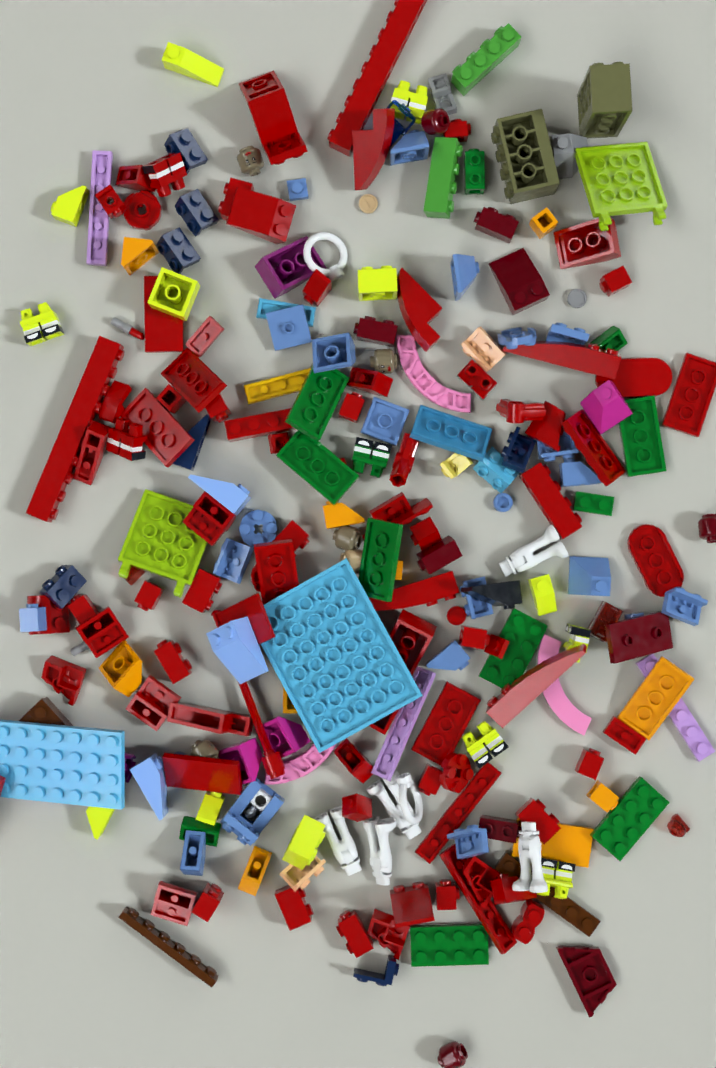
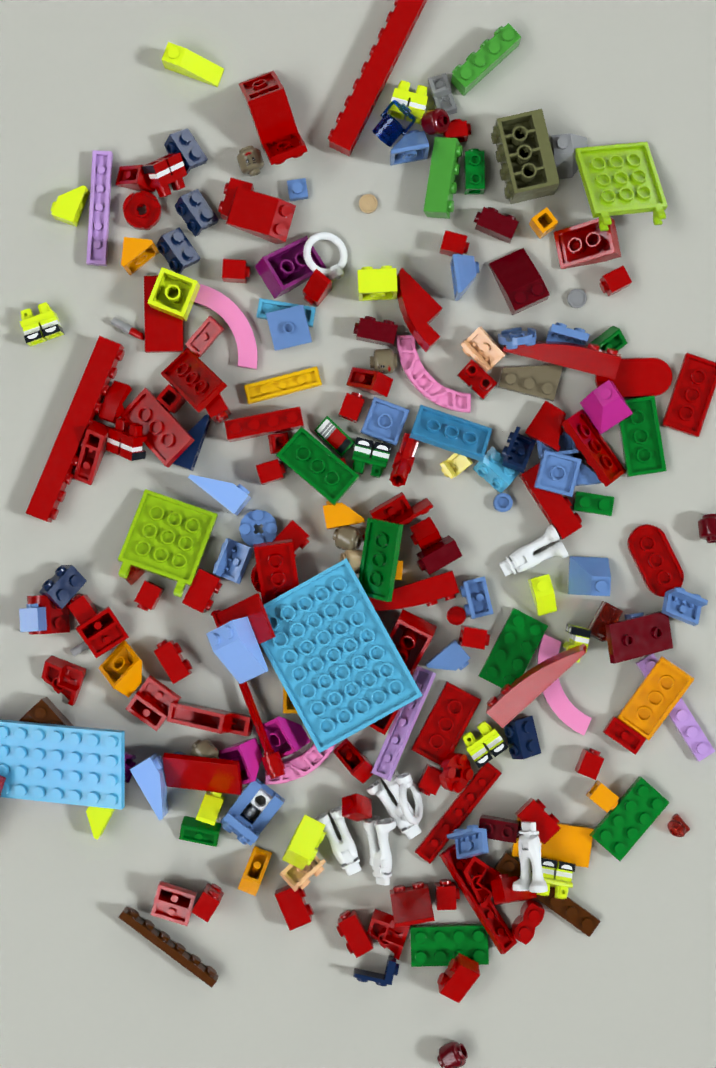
(105, 196): red brick -> none
(193, 853): medium blue slope -> none
(209, 518): red brick -> none
(235, 271): none -> red brick
(236, 321): none -> bright pink tile
(271, 471): none -> red brick
(317, 402): green plate -> none
(333, 352): medium blue slope -> none
(334, 436): none -> slope
(372, 147): red slope -> none
(454, 244): none -> red brick
(458, 977): none -> red brick
(497, 594): black slope -> none
(497, 646): red plate -> none
(519, 411): red piece -> none
(522, 738): none -> dark blue bracket
(532, 380): none -> dark tan wing
(557, 473): none -> medium blue plate
(588, 973): dark red wing -> none
(604, 100): olive brick -> none

